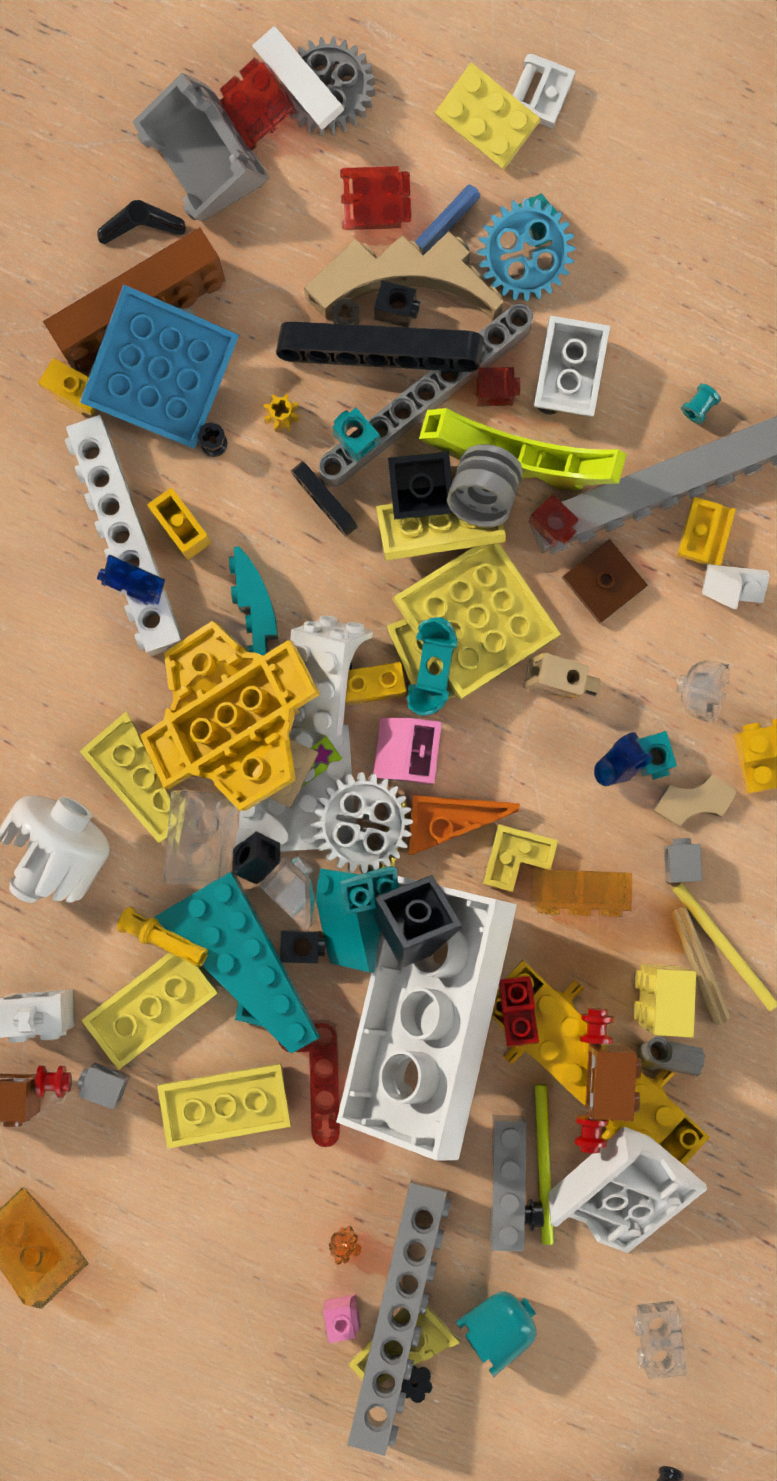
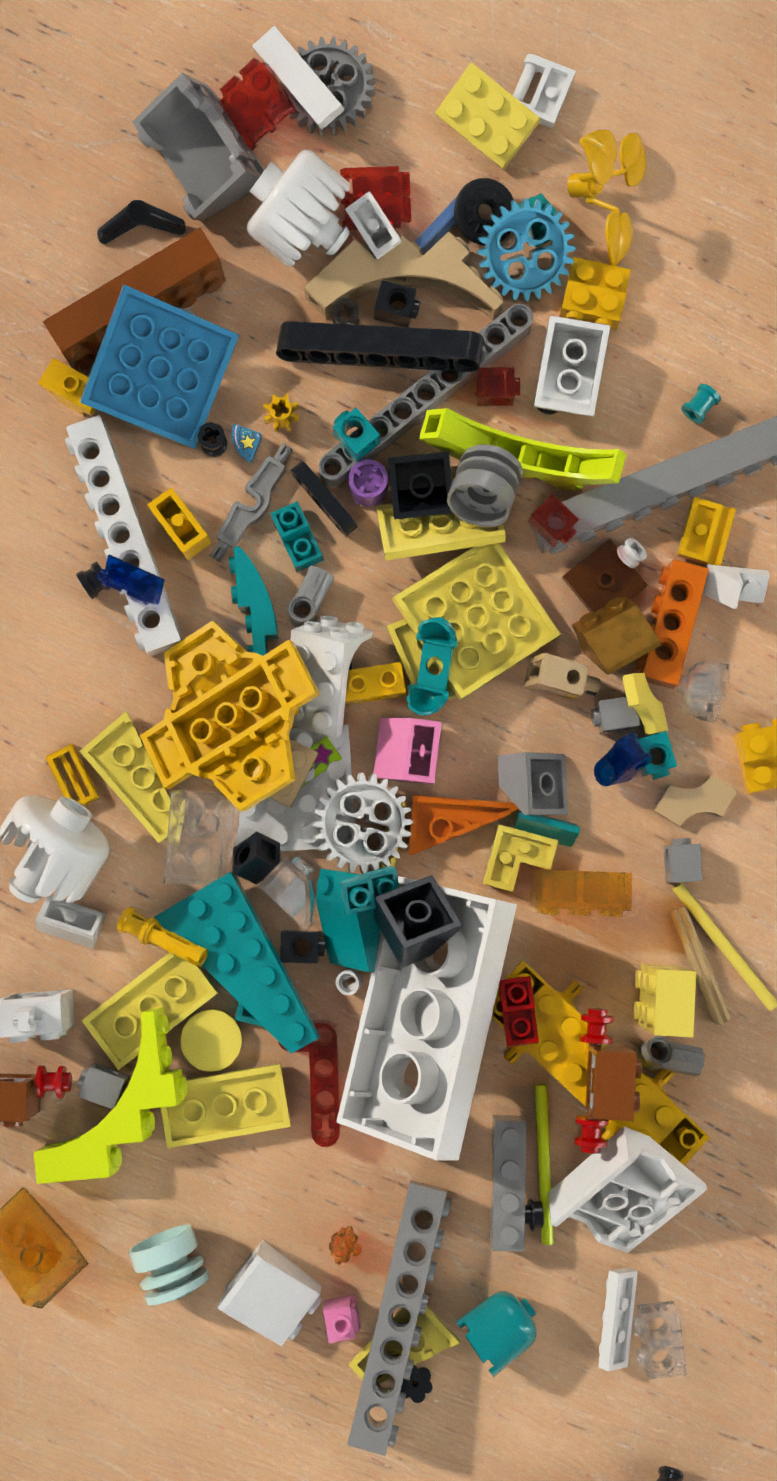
(70, 922): none -> white slope
(82, 770): none -> yellow tile
(89, 580): none -> black wheel
(130, 1121): none -> neon yellow arch
(171, 1270): none -> light aqua wheel
(211, 1040): none -> light yellow tile
(243, 516): none -> light grey piece
(246, 442): none -> dark azure tile
(271, 1295): none -> white slope
(296, 210): none -> white piece
(297, 536): none -> teal slope
(310, 594): none -> light grey piece
(352, 988): none -> white hinge
(368, 482): none -> medium lavender piece
(373, 225): none -> white slope
(467, 204): none -> black wheel
(535, 782): none -> light grey slope
(549, 827): none -> teal slope
(595, 292): none -> yellow plate
(601, 154): none -> yellow plant
(614, 715): none -> light grey brick
(615, 635): none -> pearl gold slope
(617, 1319): none -> white plate
(631, 553): none -> white bush
(644, 703): none -> light yellow tile
(691, 581): none -> orange brick

